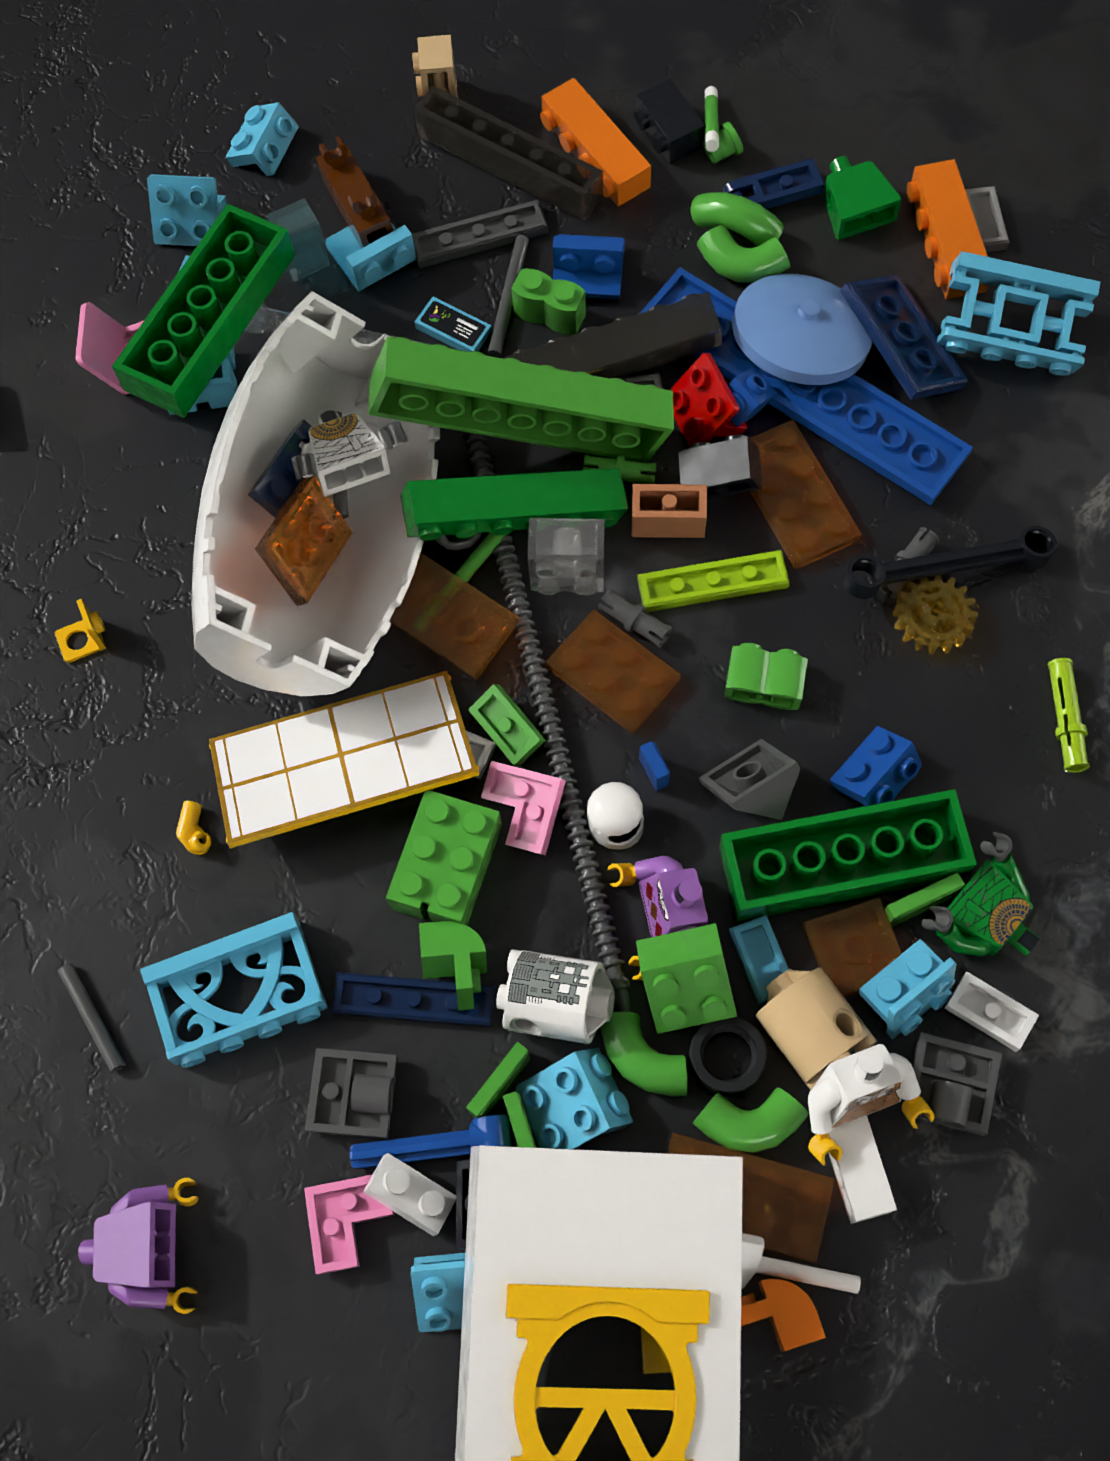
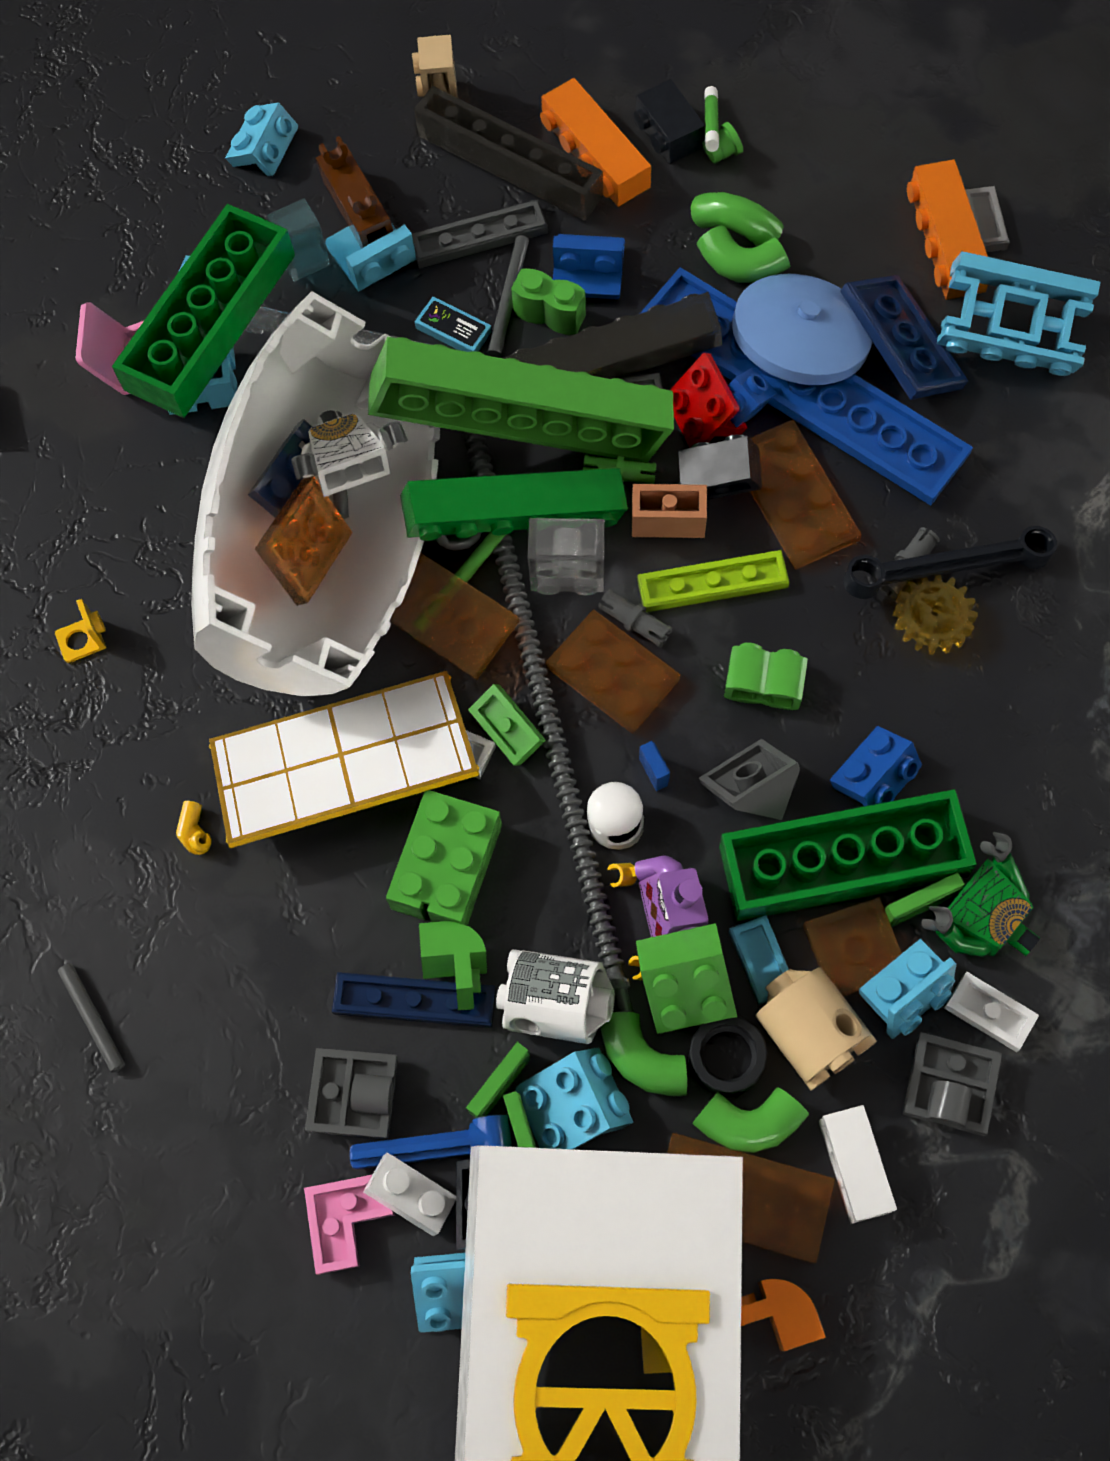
(137, 1247): medium lavender torso -> none
(182, 971): medium azure fence -> none
(183, 208): medium azure bracket -> none
(535, 803): bright pink plate -> none
(754, 1262): white piece -> none
(779, 184): dark blue plate -> none
(858, 198): green torso -> none
(858, 1088): white torso -> none
(1070, 727): lime pin -> none

